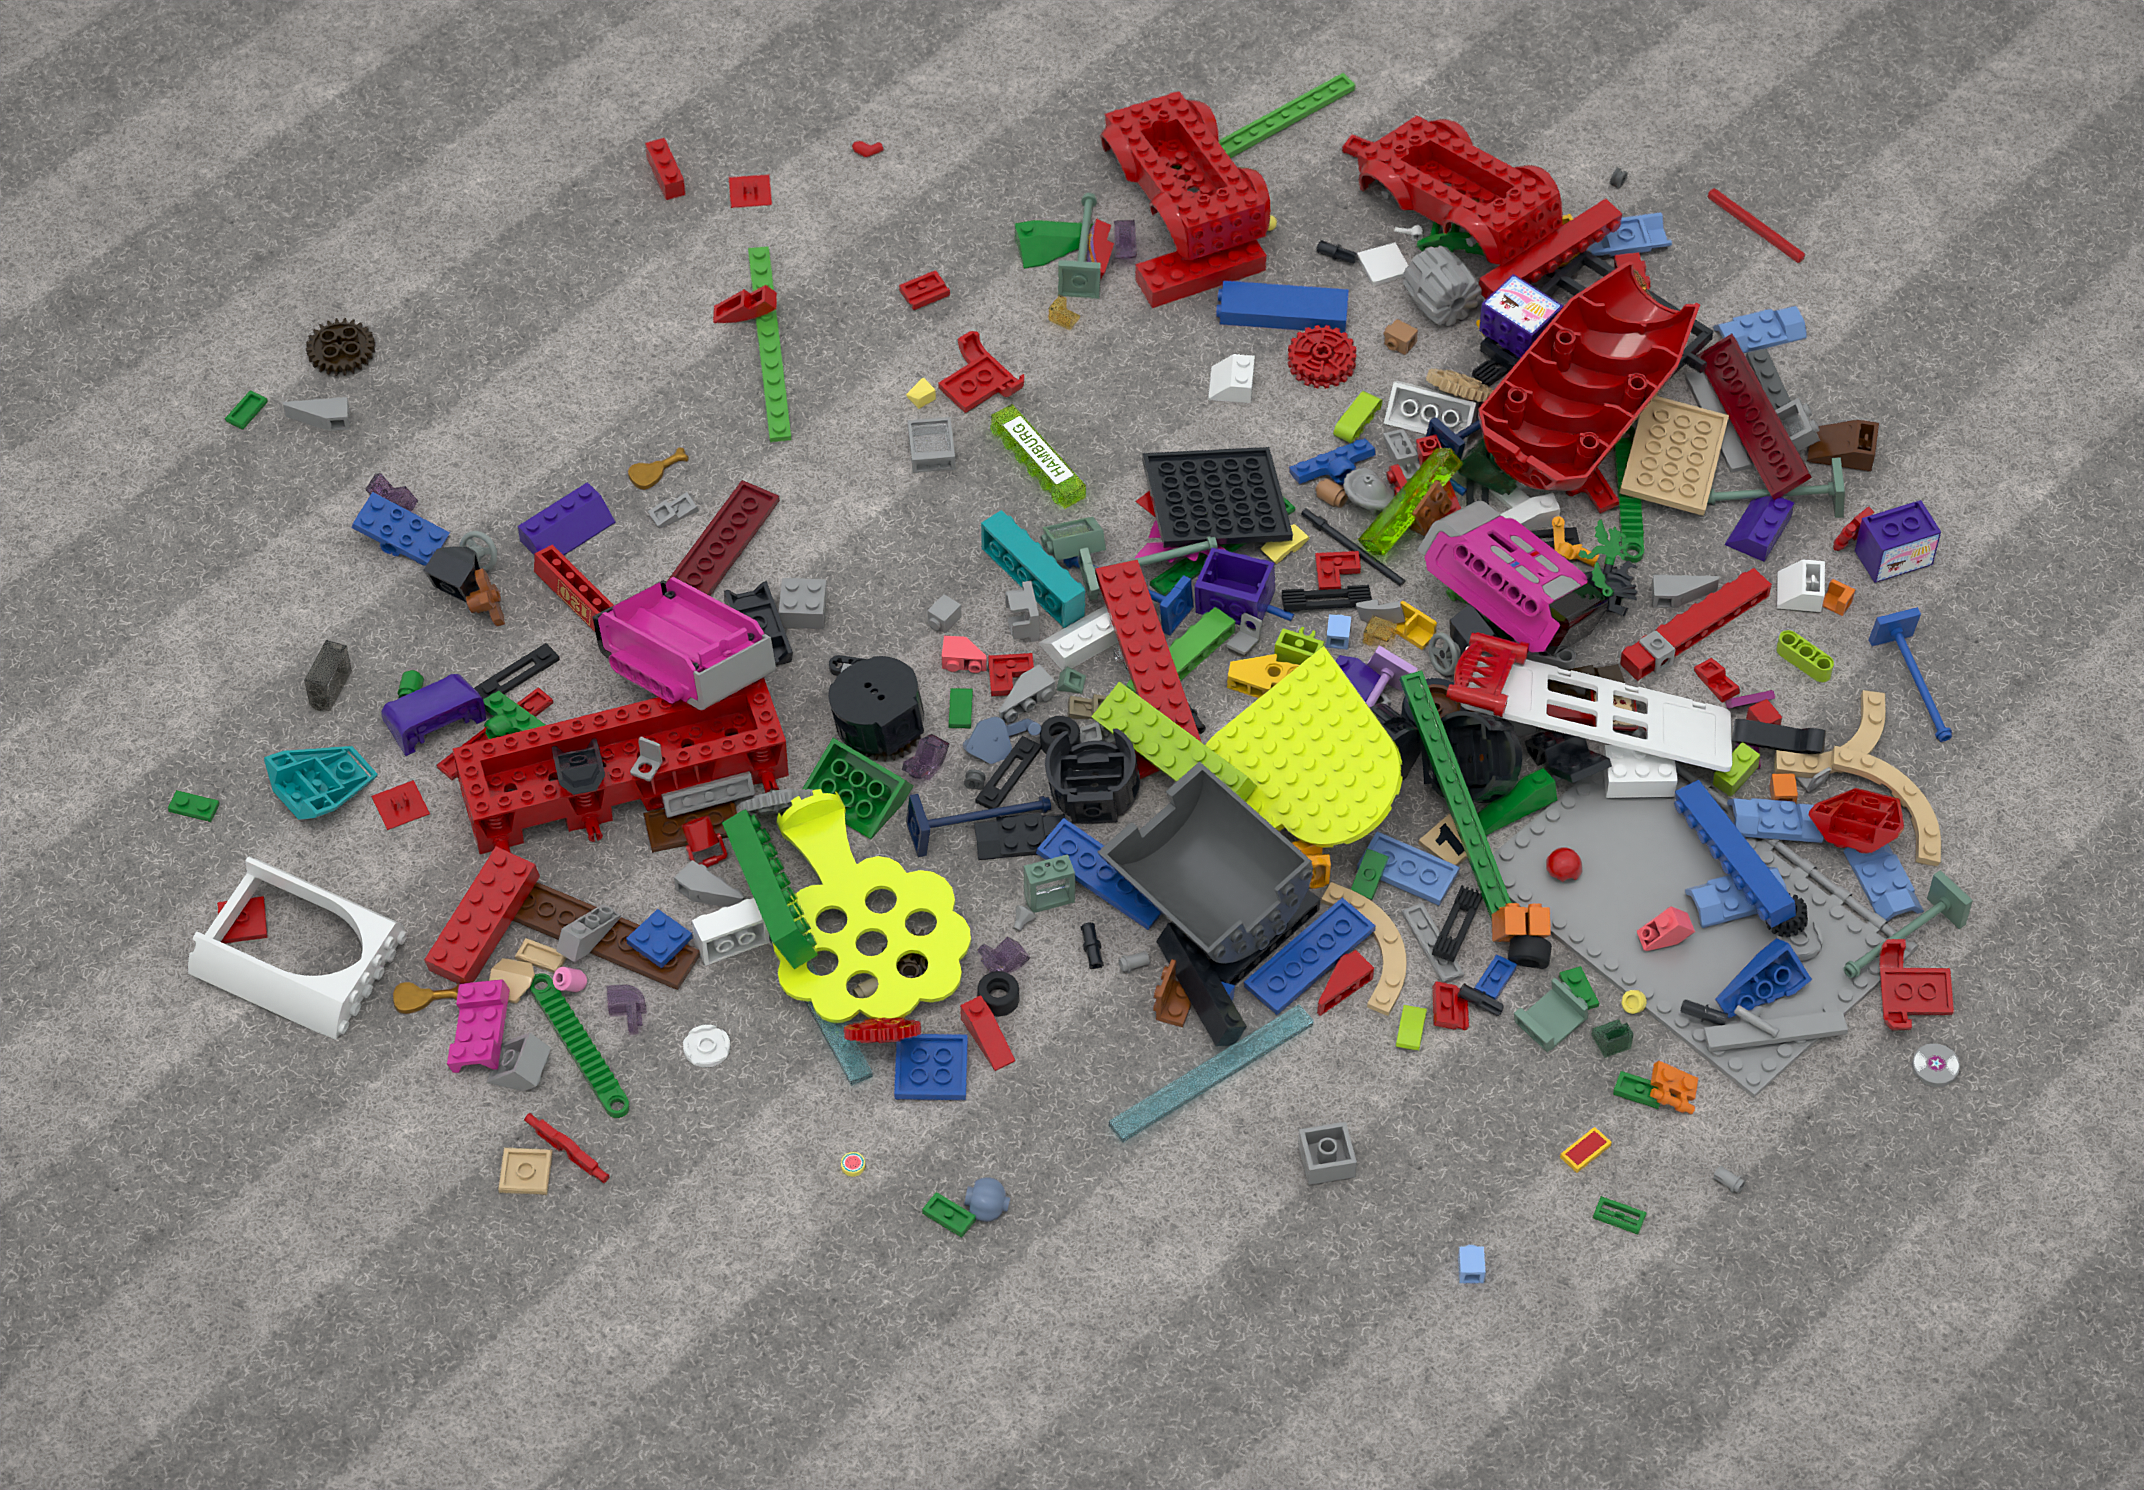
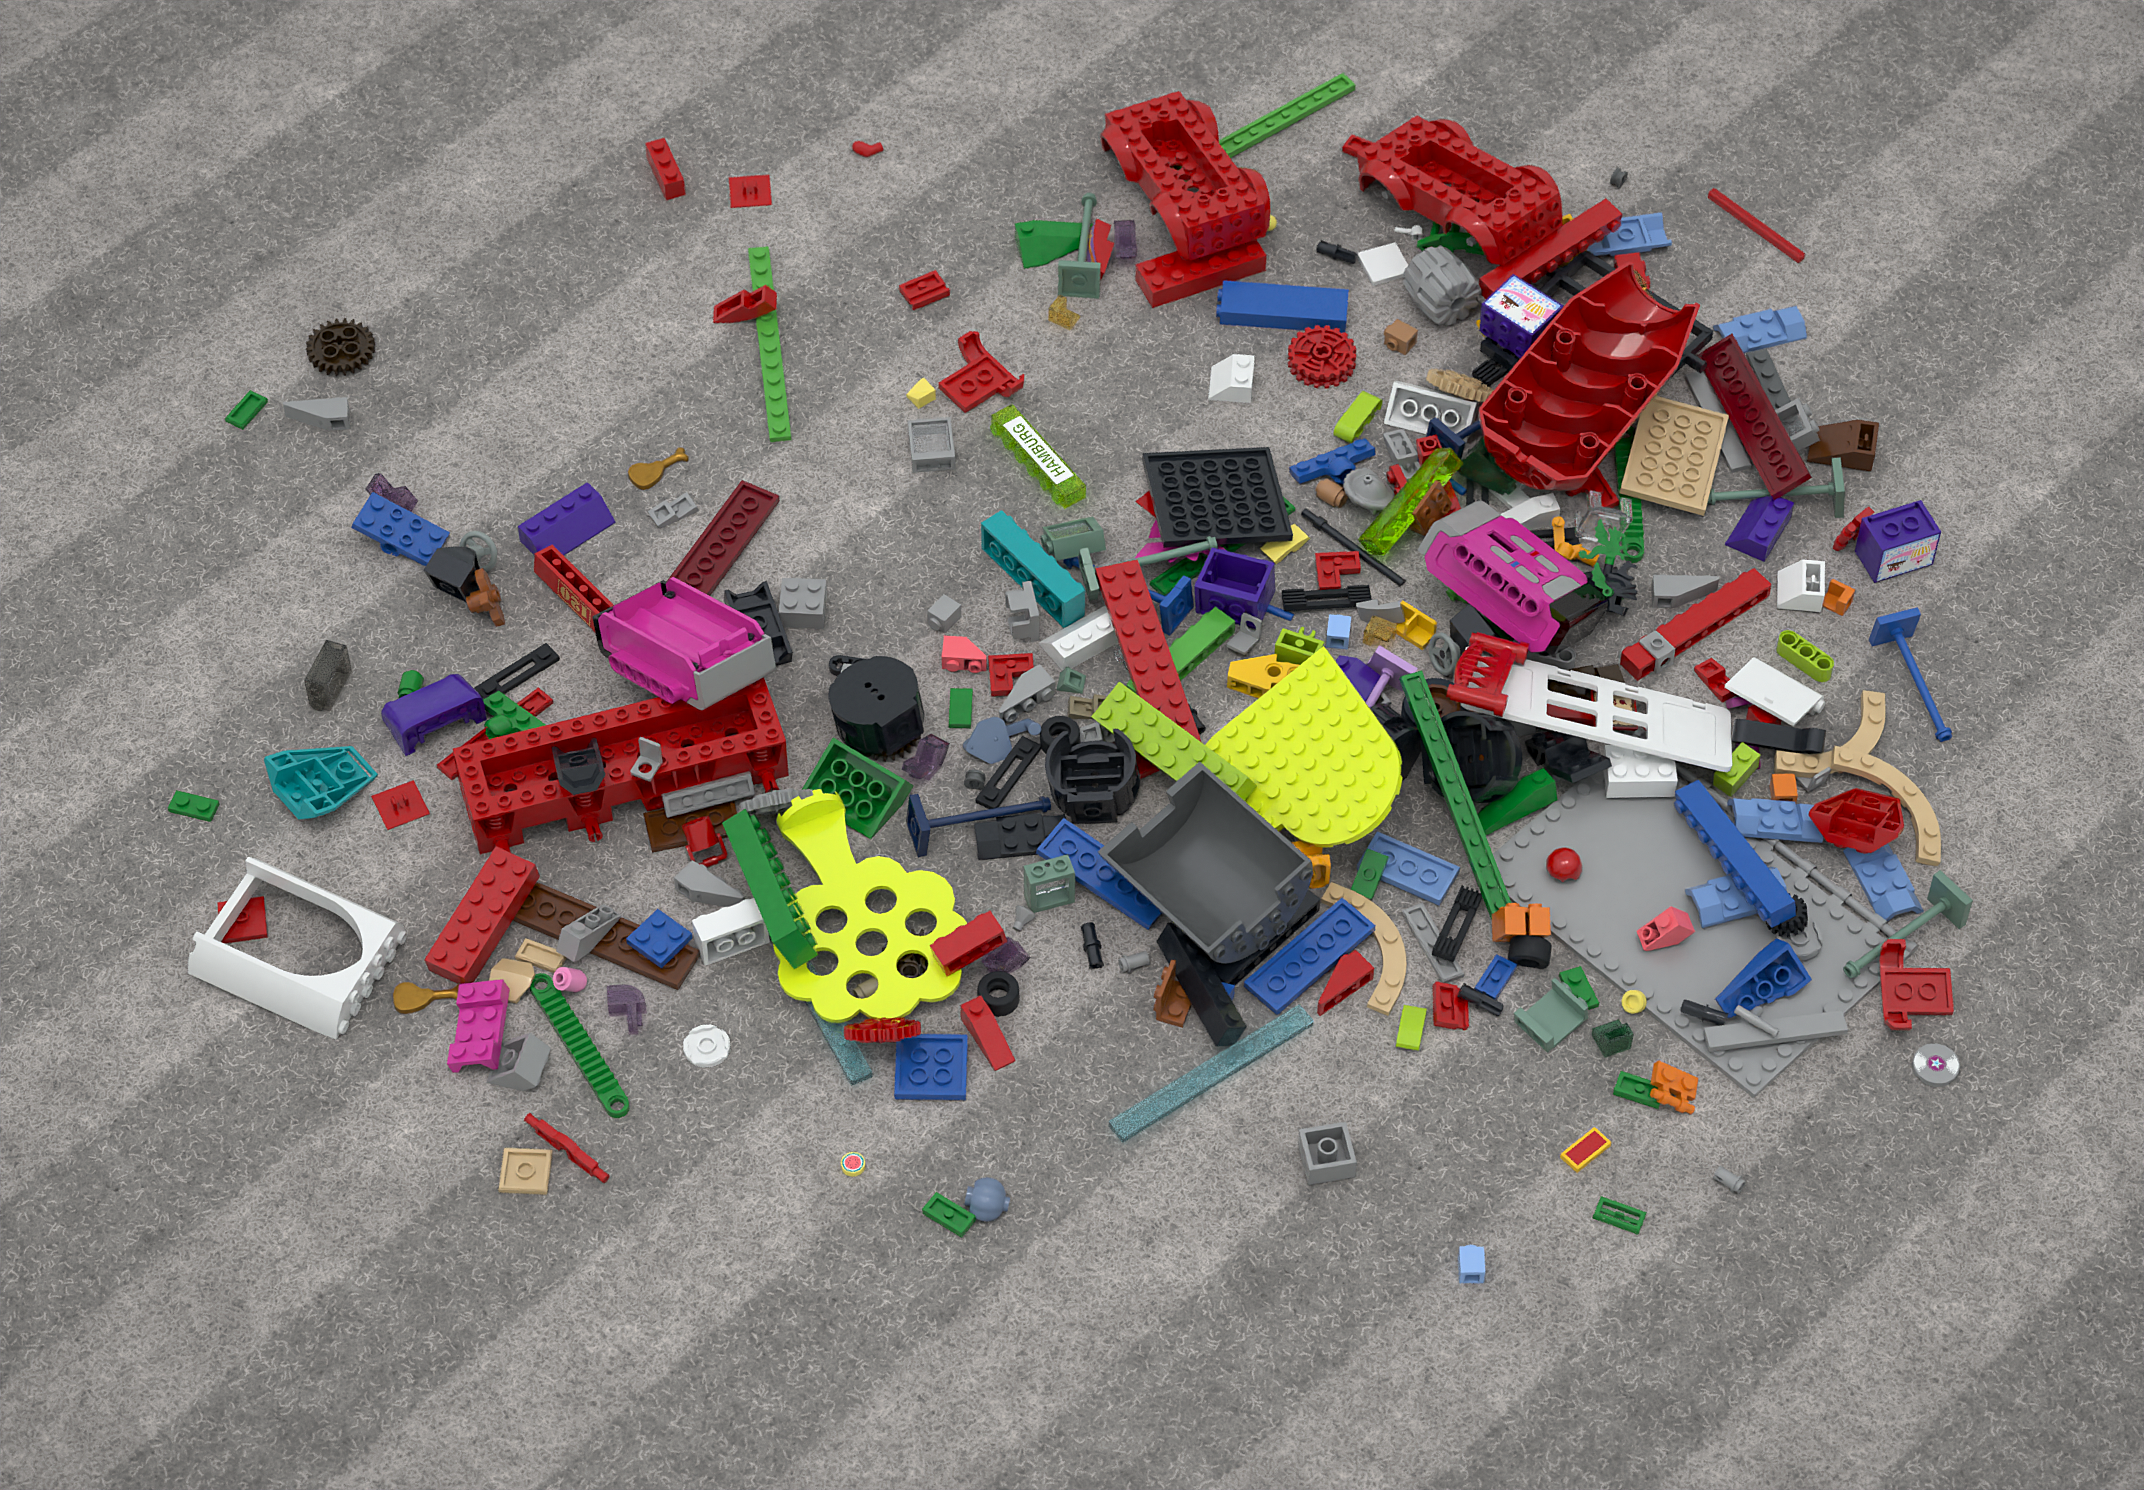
(968, 943): none -> red brick
(1444, 842): tan tile -> none
(1611, 518): none -> clear panel
(1775, 692): none -> white door

